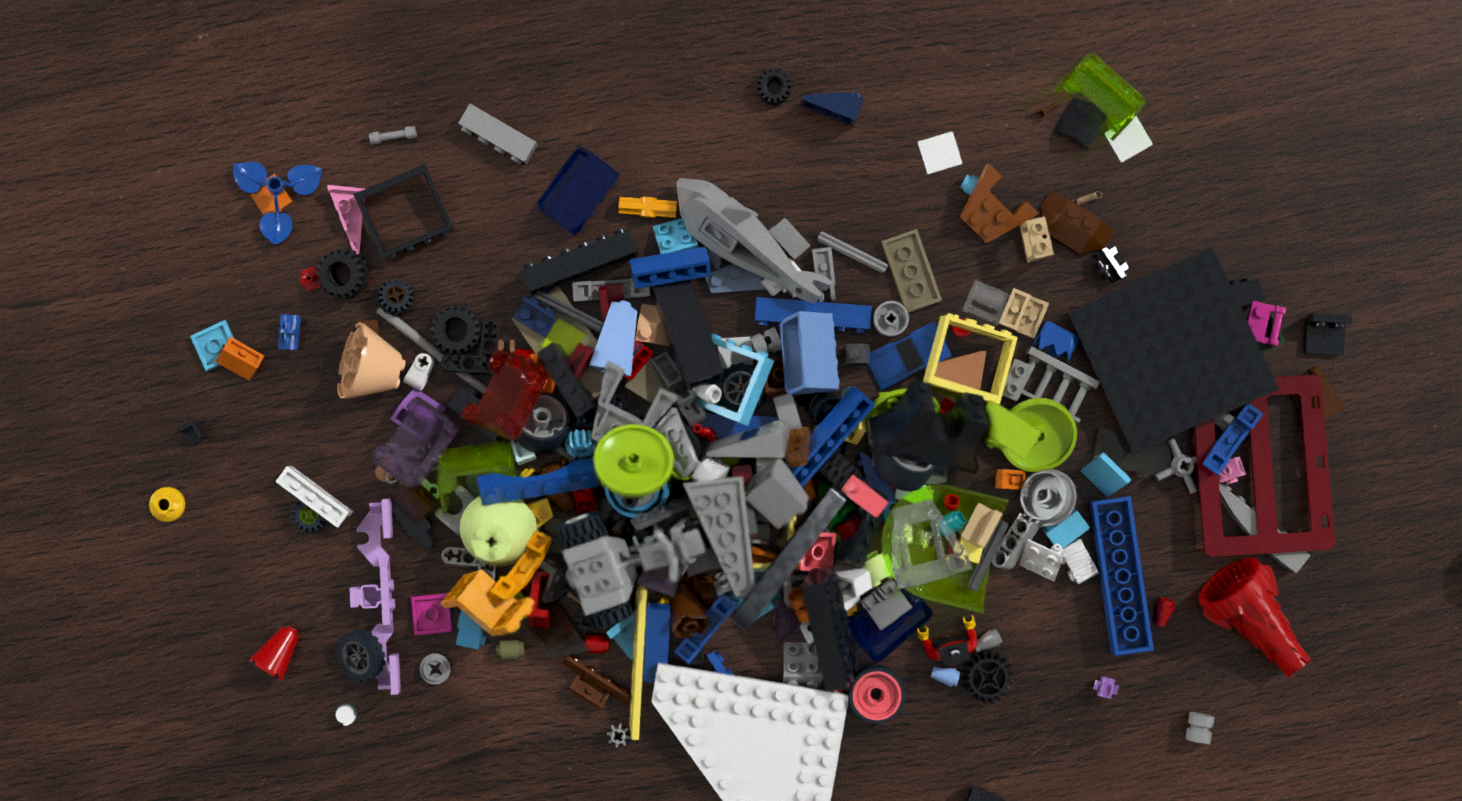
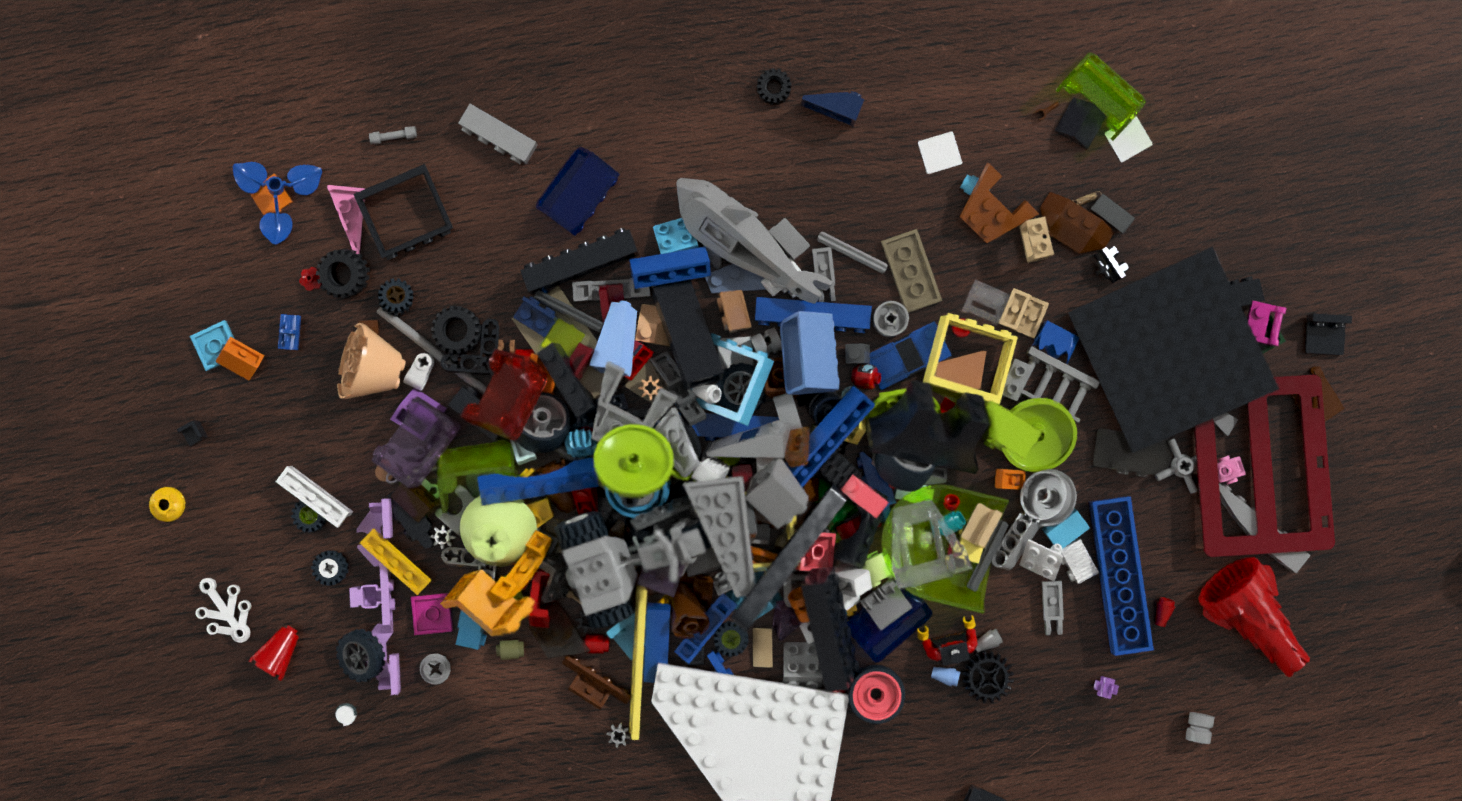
(226, 612): none -> white plant
(336, 564): none -> black wheel
(395, 561): none -> yellow fence
(437, 536): none -> white gear
(646, 392): none -> light nougat gear
(647, 207): light orange piece -> none
(704, 432): red arm -> none
(730, 639): none -> black wheel
(735, 311): none -> medium nougat slope
(762, 647): none -> tan slope
(866, 376): none -> red head
(1052, 605): none -> light grey hinge
(1105, 474): medium azure tile -> none
(1113, 213): none -> dark grey slope
(1231, 438): blue slope -> none

